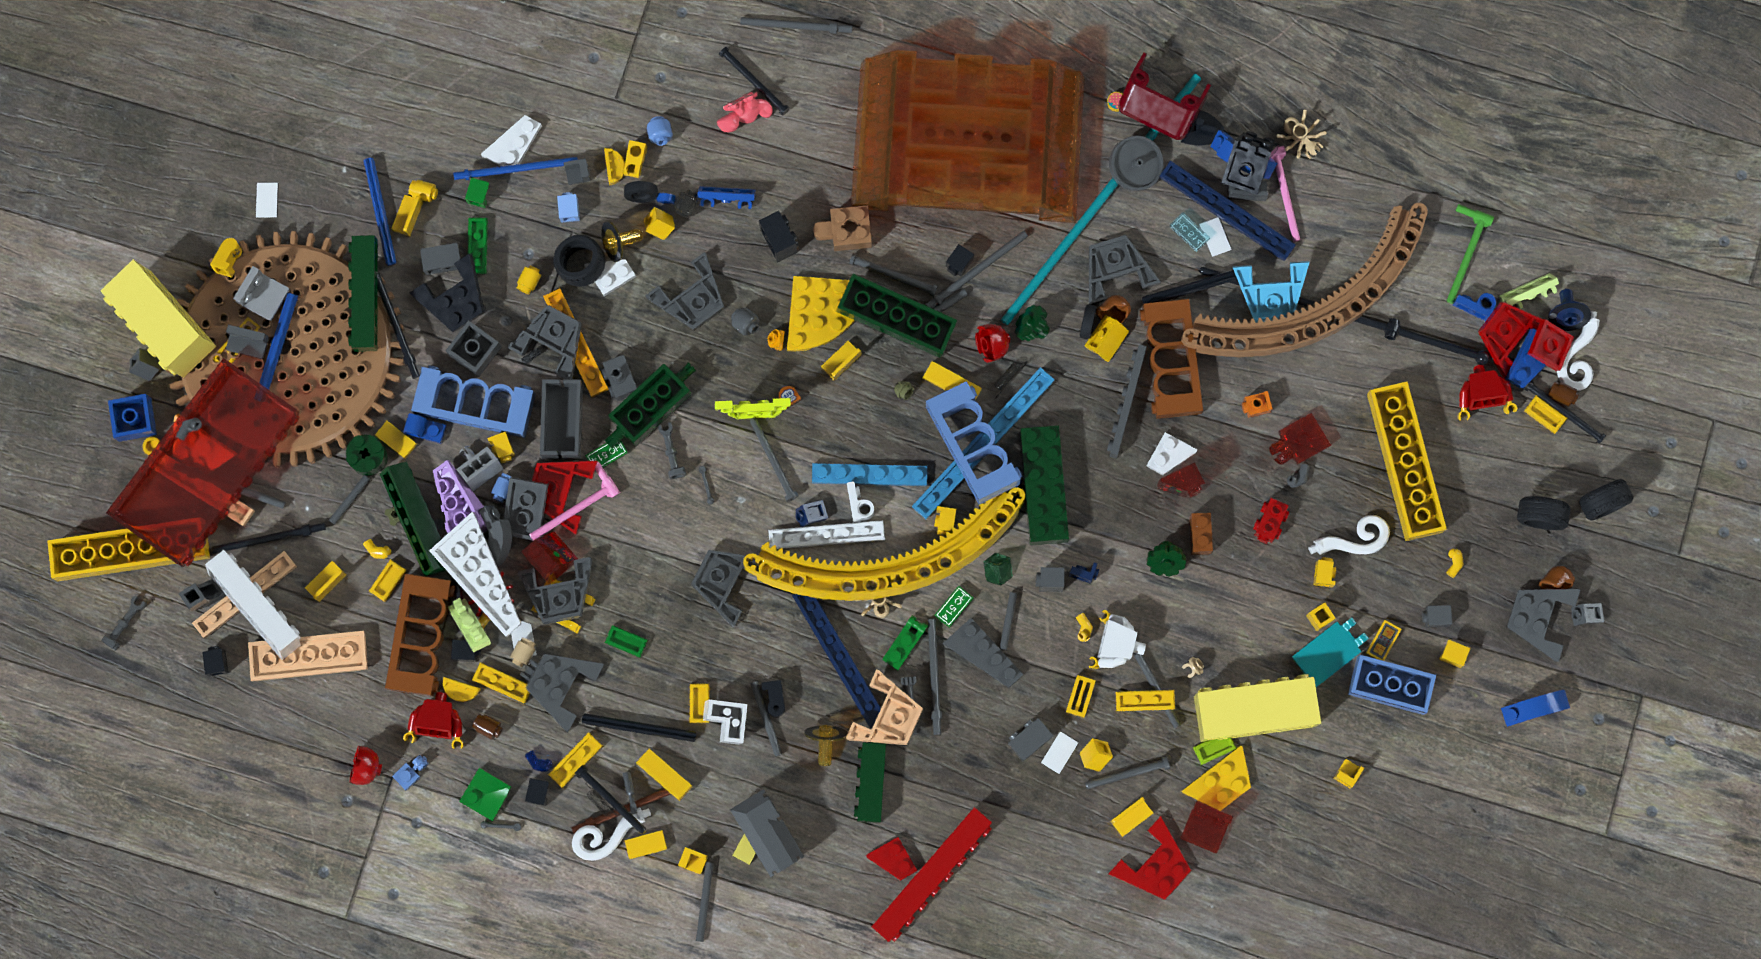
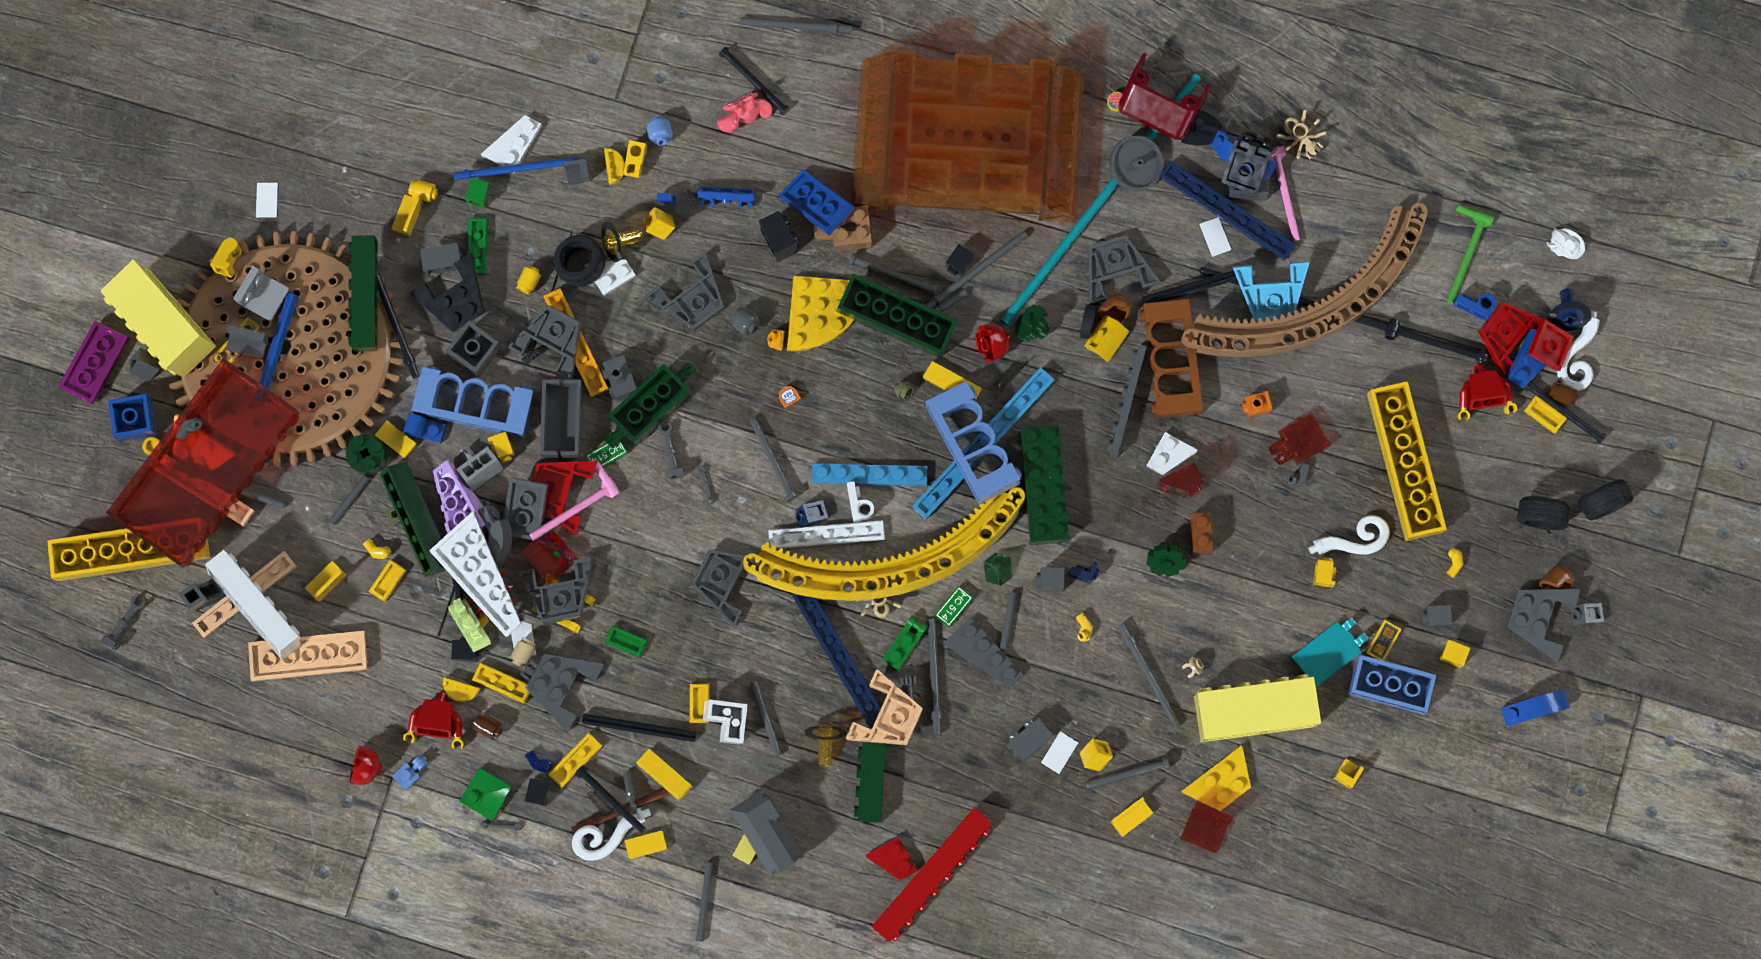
(93, 362): none -> magenta plate
(215, 661): black brick -> none
(305, 530): black bar -> none
(379, 210): blue axle -> none
(409, 682): dark orange fence -> none
(501, 488): medium blue brick -> none
(568, 207): light blue brick -> none
(640, 191): black tyre -> none
(693, 860): yellow panel -> none
(745, 410): neon yellow wing -> none
(776, 706): black leg -> none
(816, 202): none -> blue tile
(841, 360): yellow panel -> none
(945, 521): yellow brick -> none
(1085, 680): yellow tile -> none
(1117, 642): white torso -> none
(1145, 700): yellow tile -> none
(1161, 871): red wing -> none
(1189, 232): clear light blue tile -> none
(1213, 749): lime tile -> none
(1268, 527): red brick -> none
(1320, 616): yellow brick -> none
(1530, 290): yellowish green plate -> none
(1567, 243): none -> white hat

